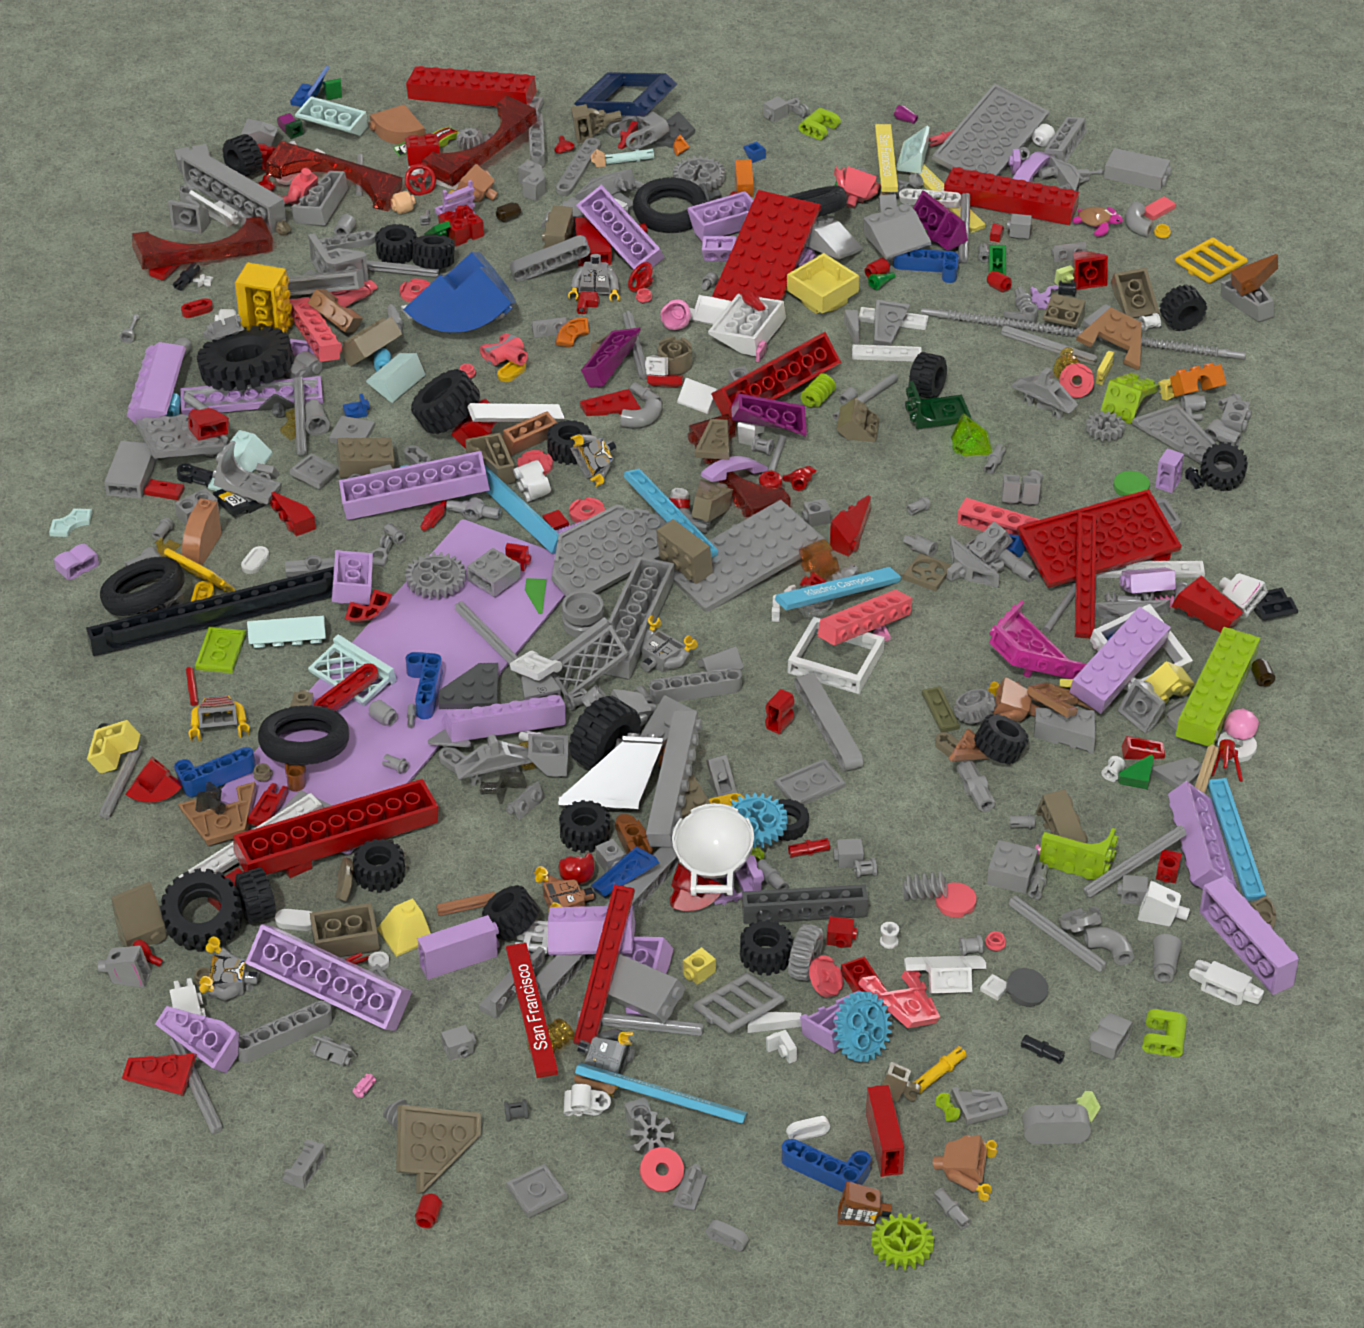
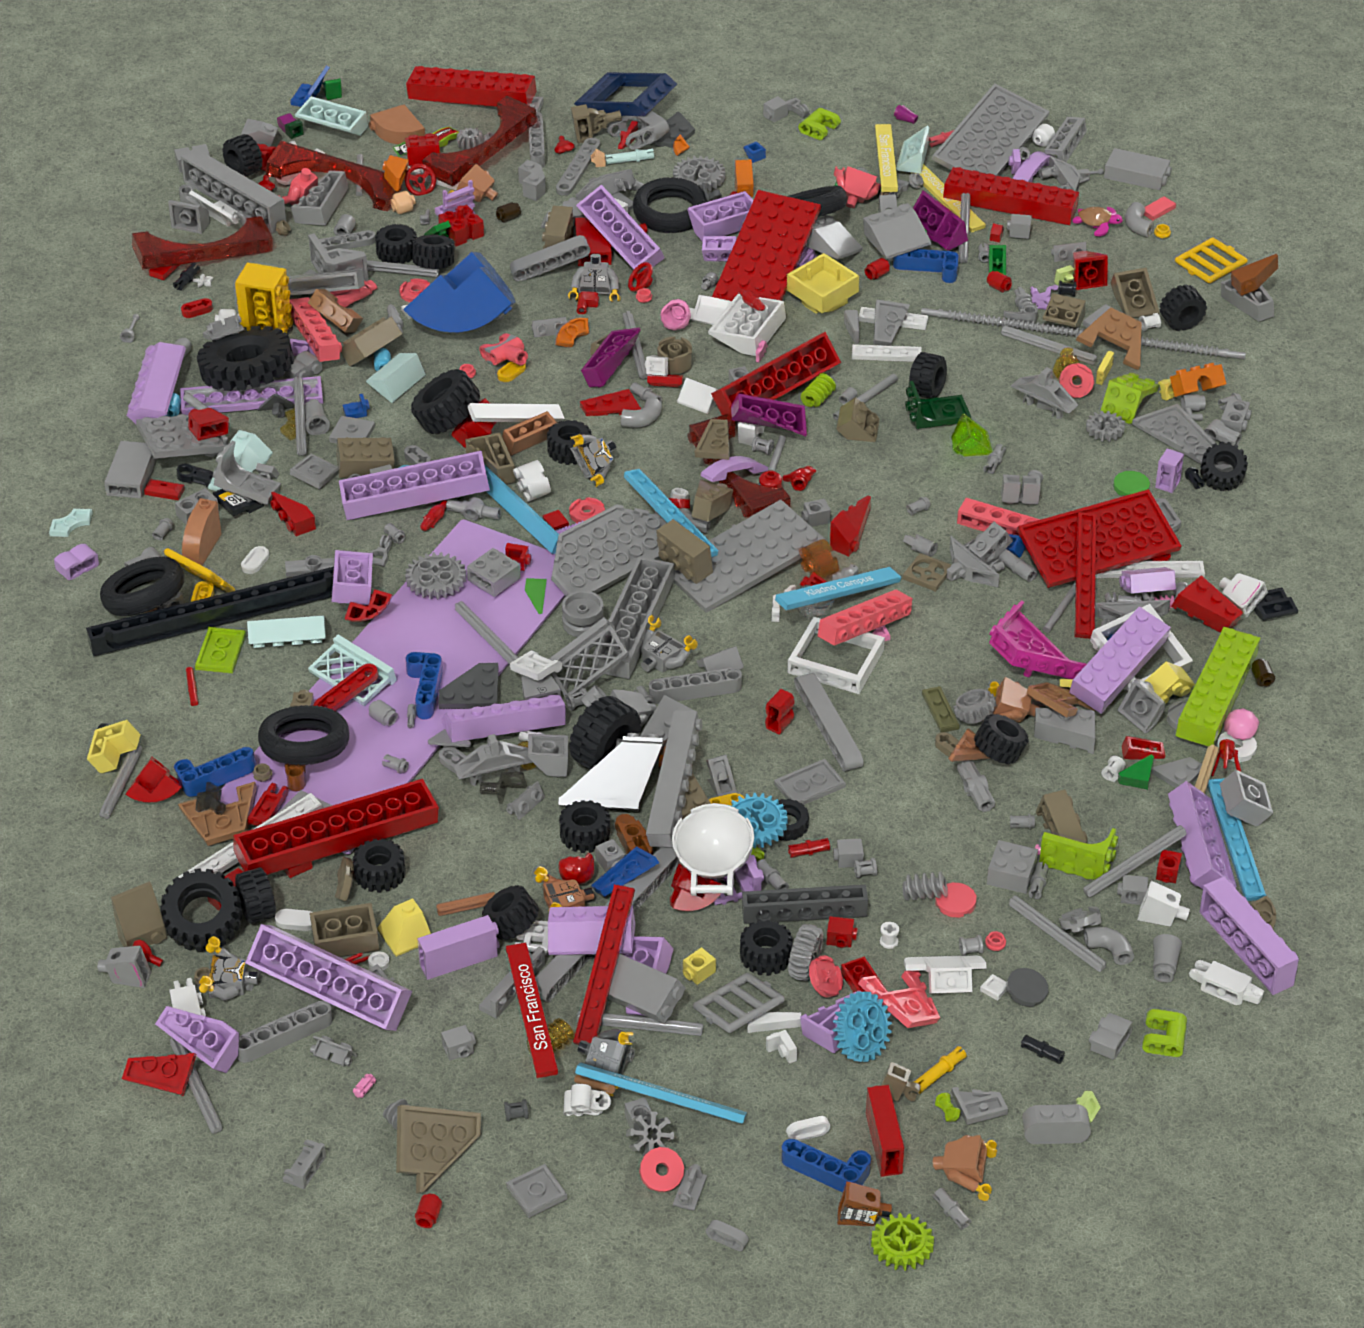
(169, 544): clear yellow piece -> none
(217, 712): torso -> none
(395, 171): none -> orange slope
(529, 456): coral tile -> none
(878, 280): green cone -> none
(949, 199): white beam -> none
(1246, 798): none -> light grey brick

